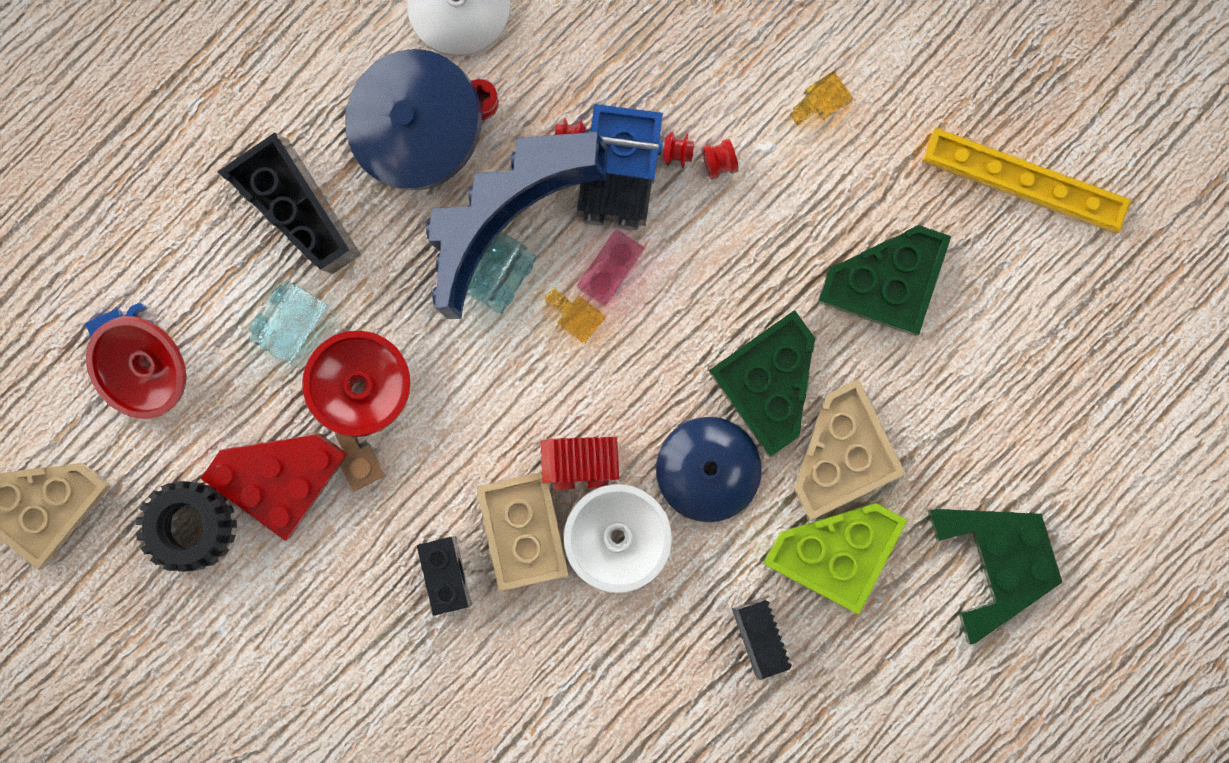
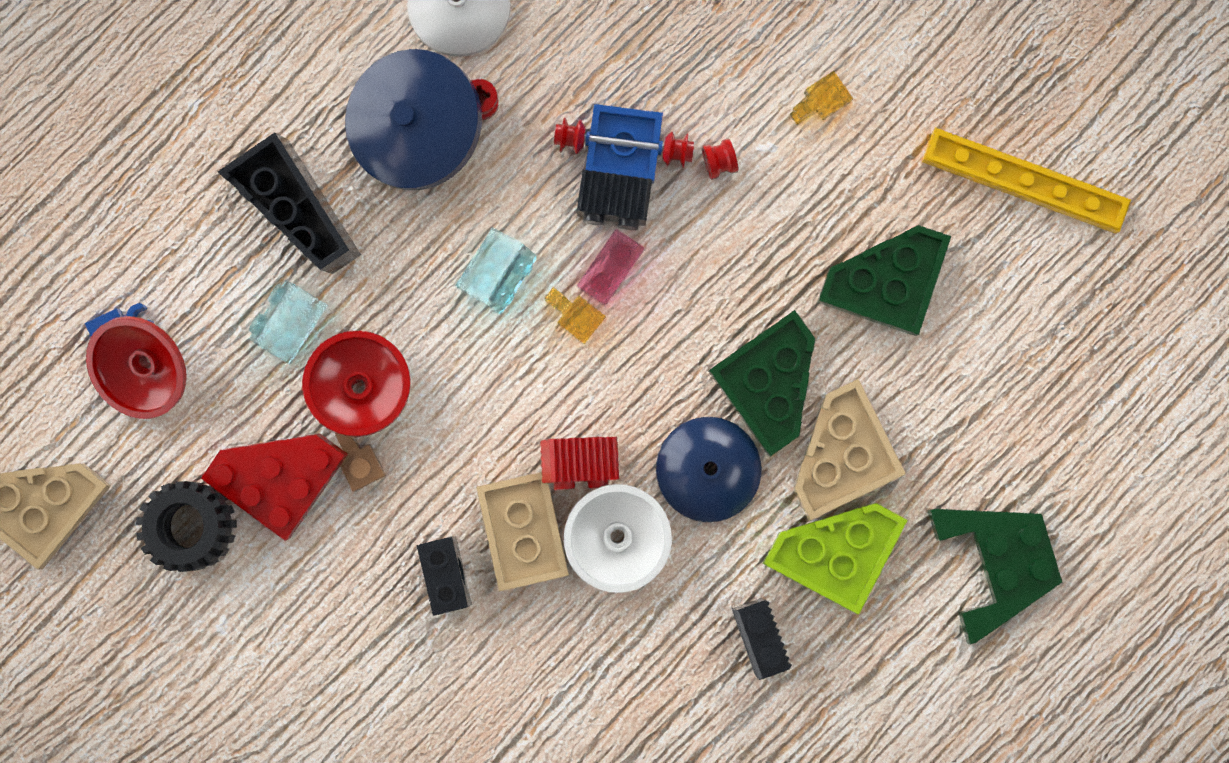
(496, 198): arch -> none

